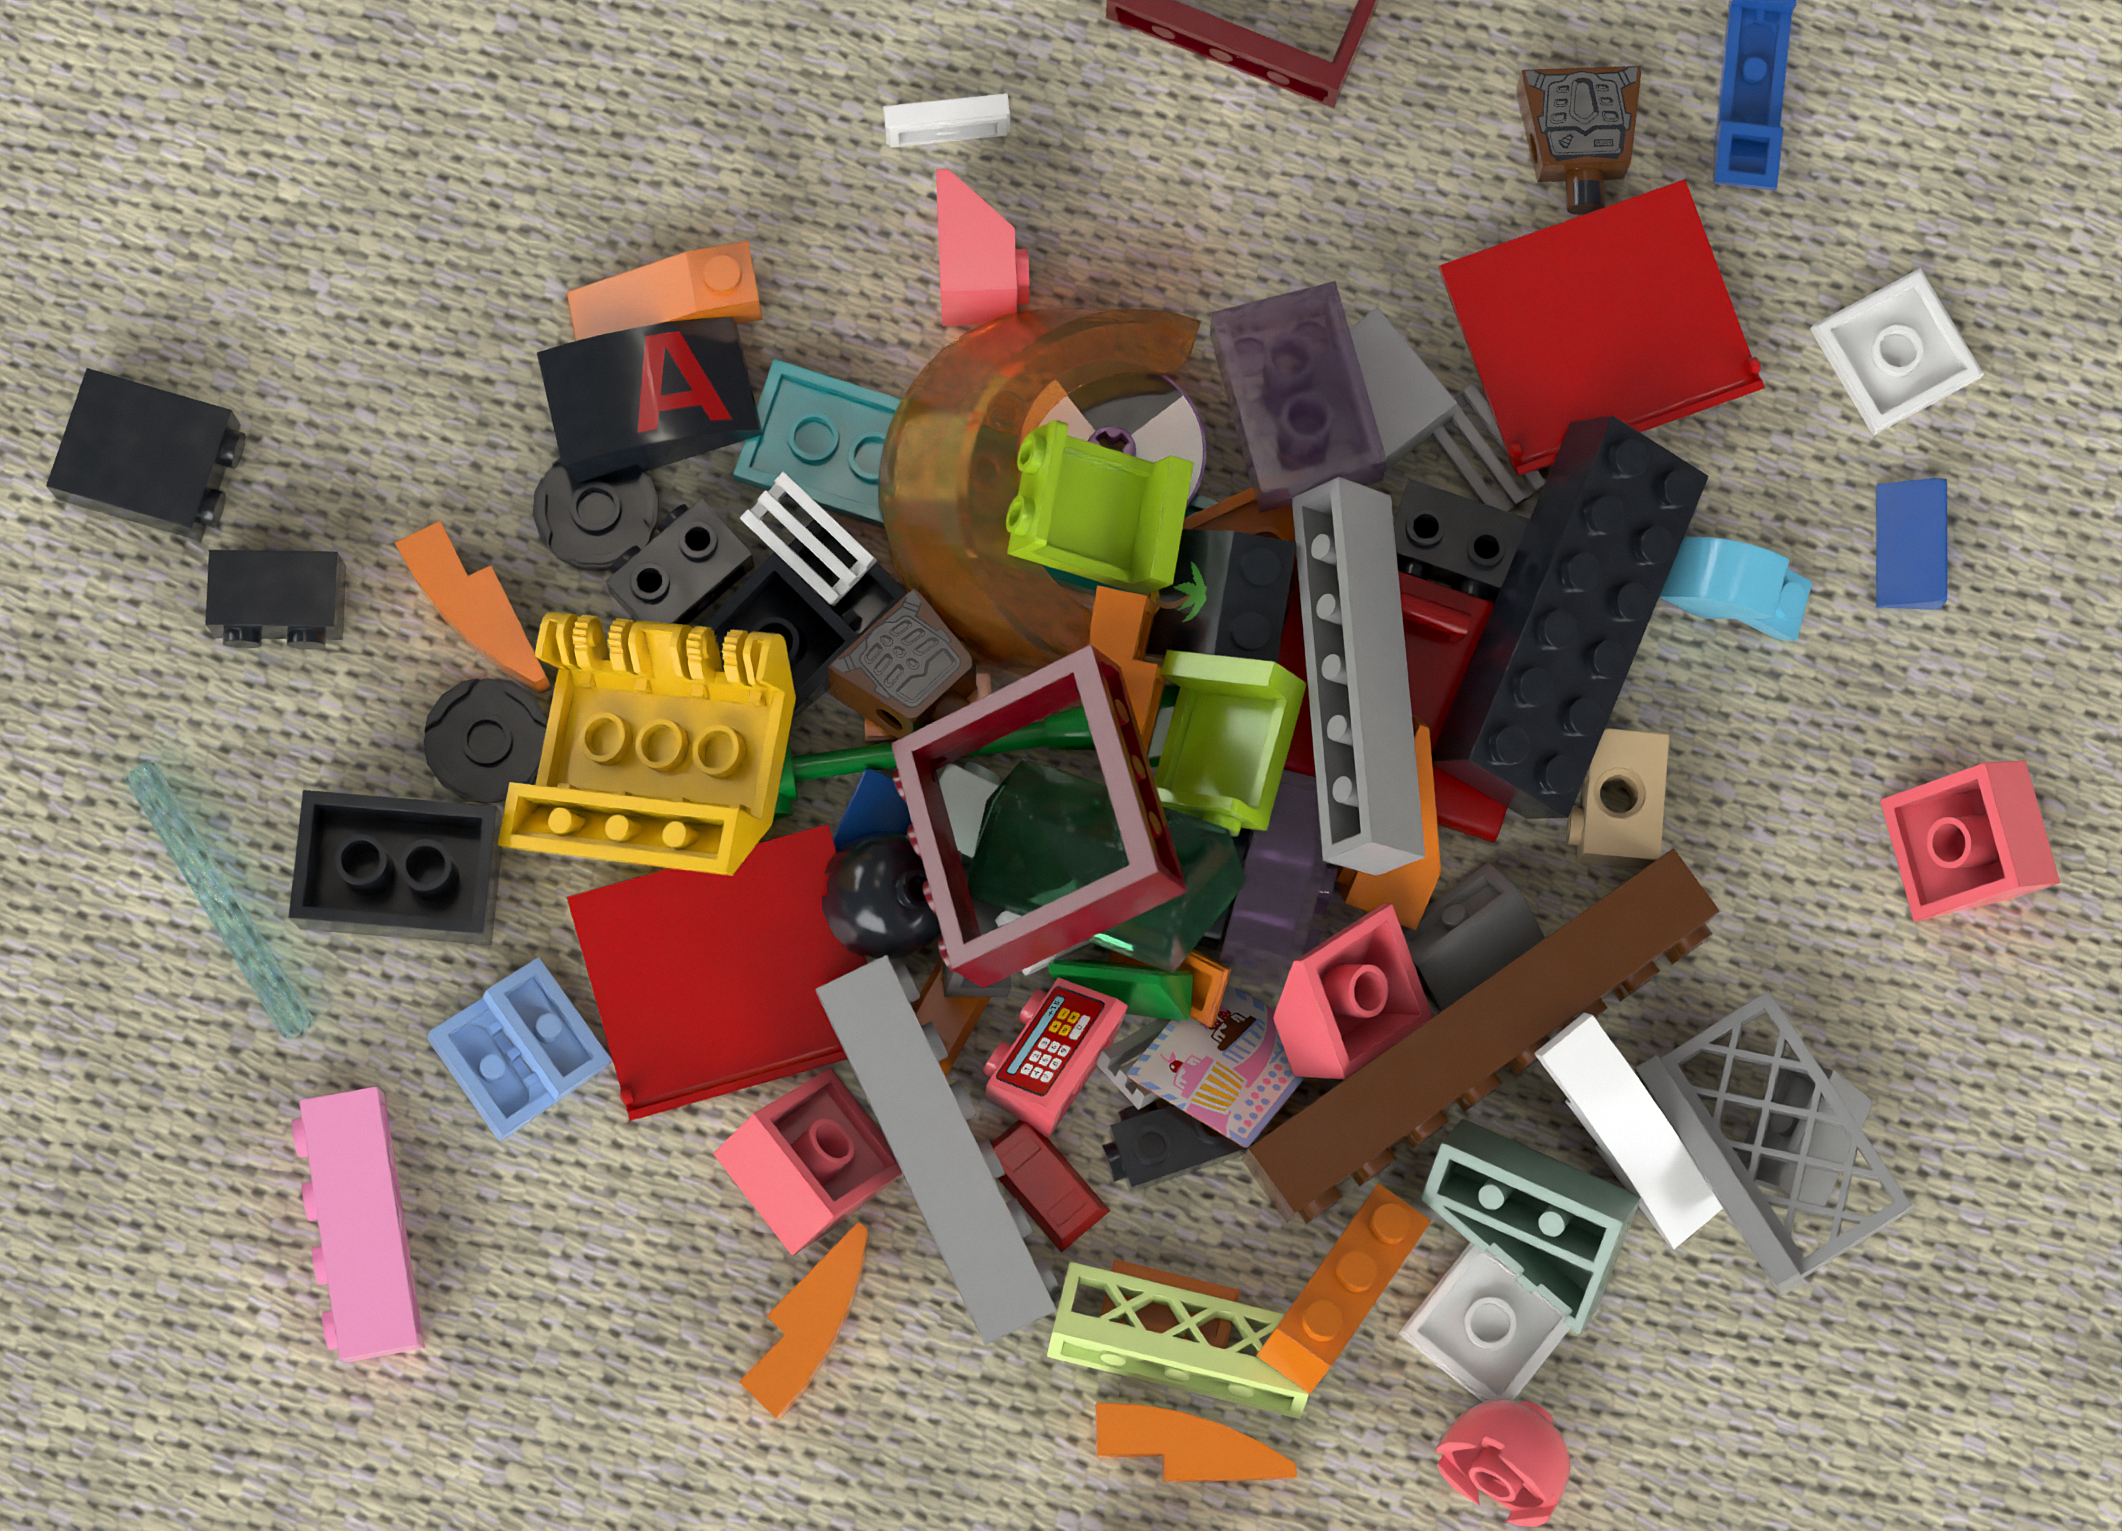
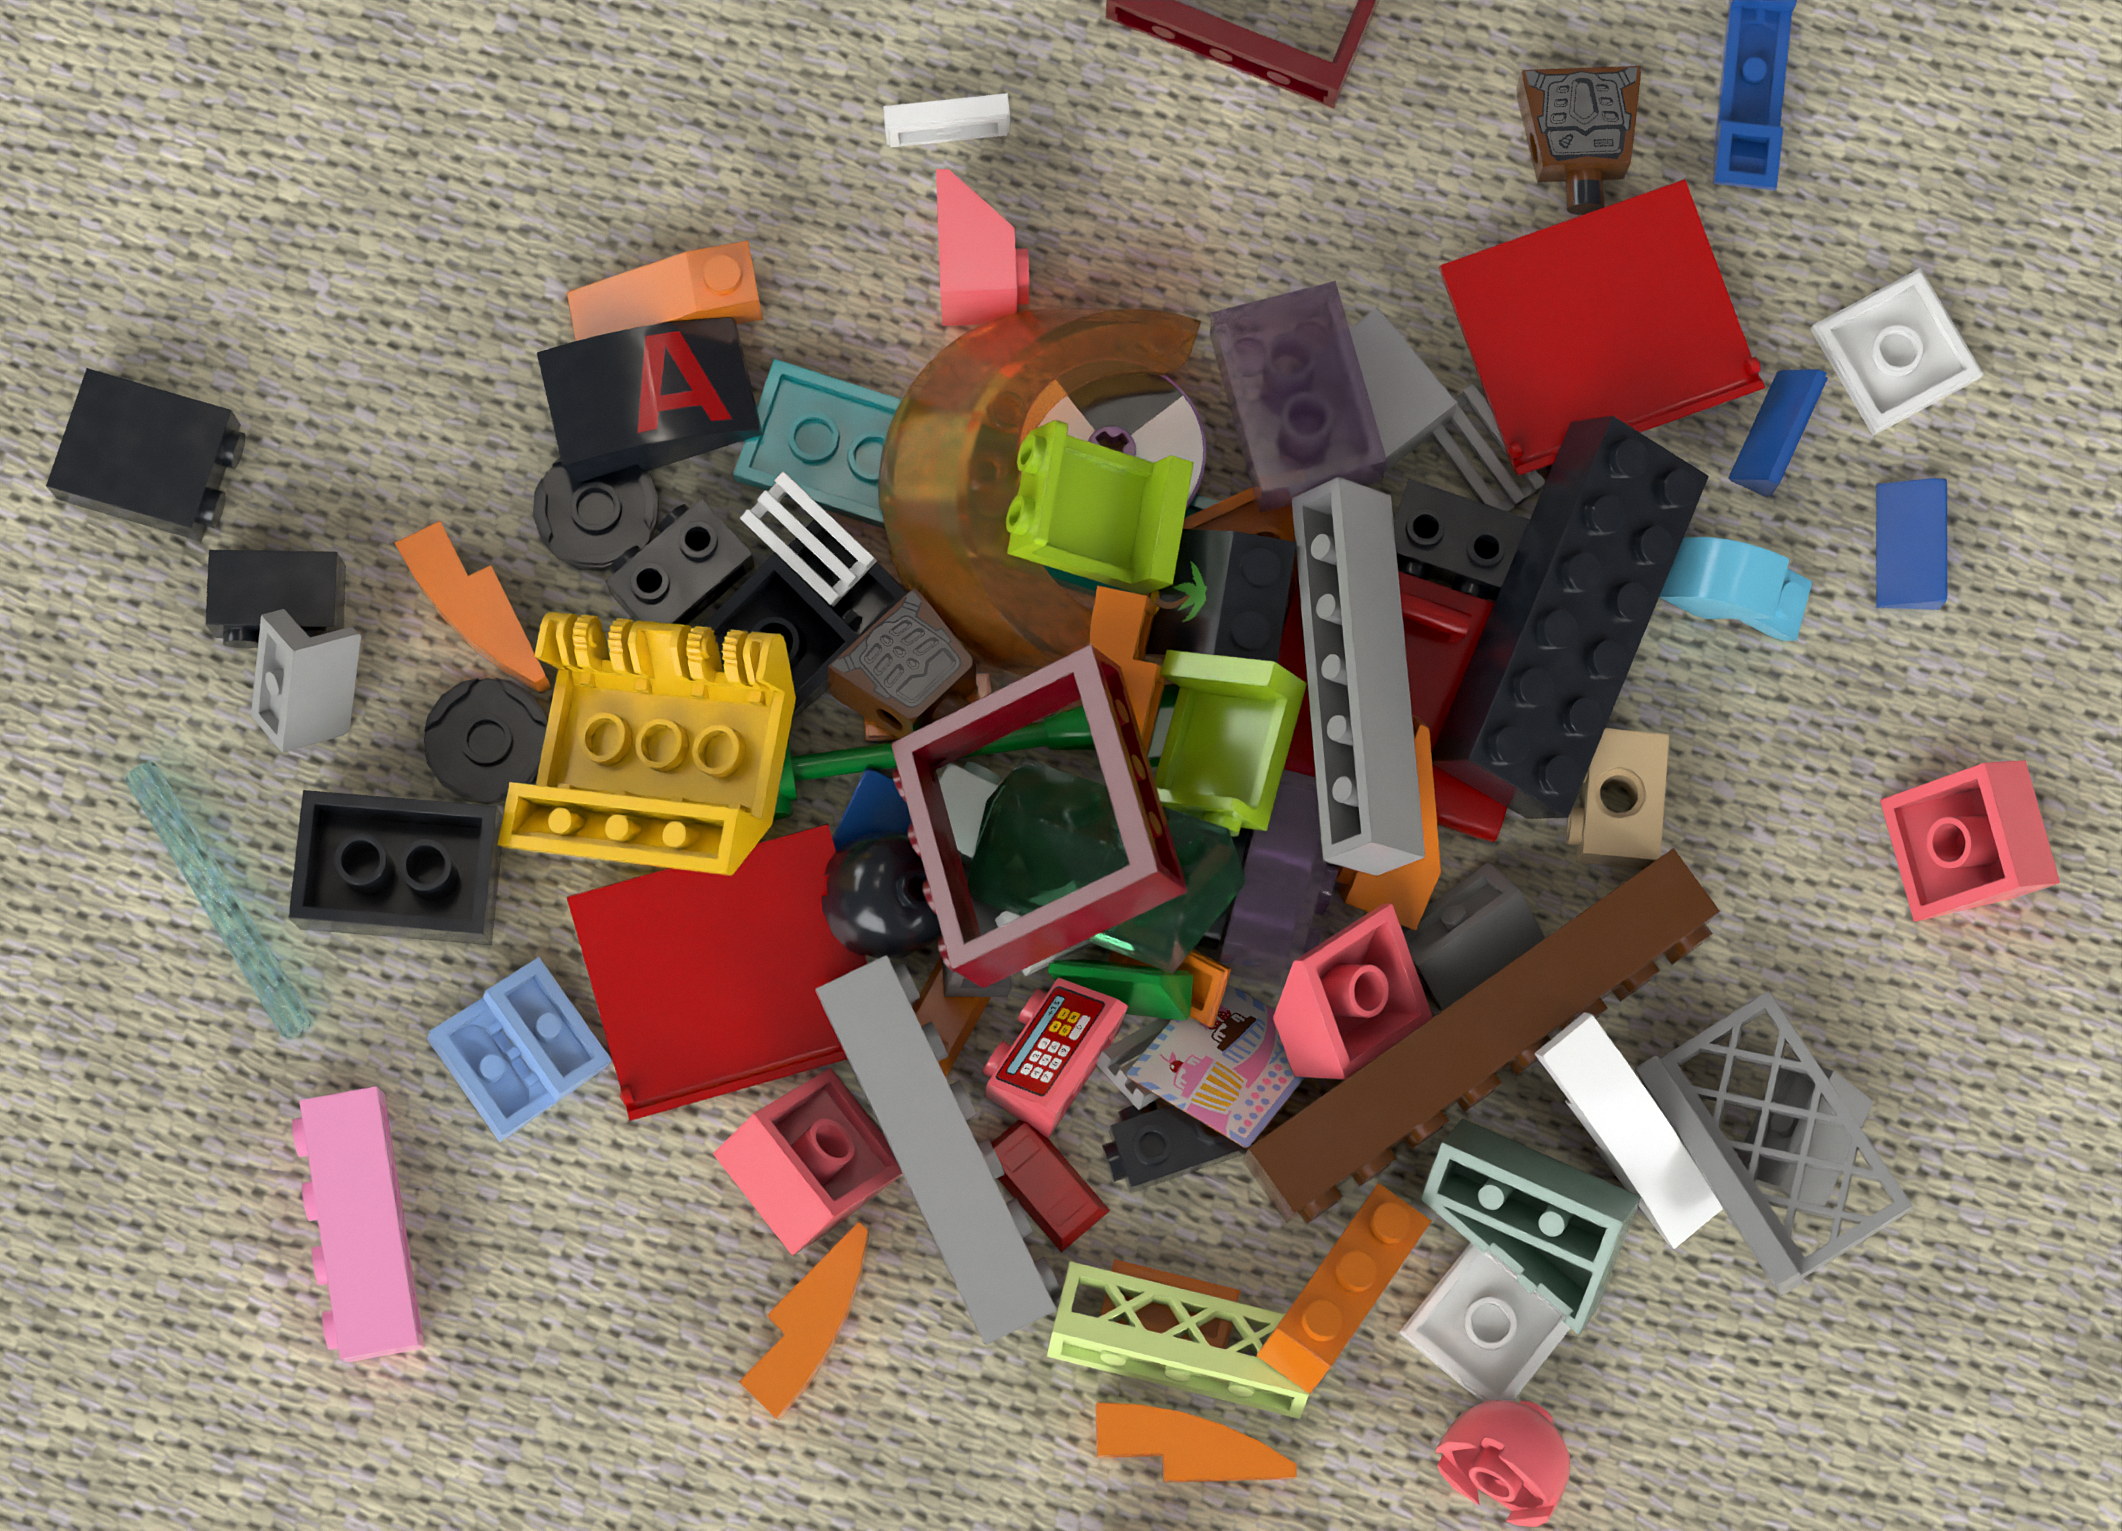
(303, 682): none -> light grey panel
(1777, 430): none -> blue slope

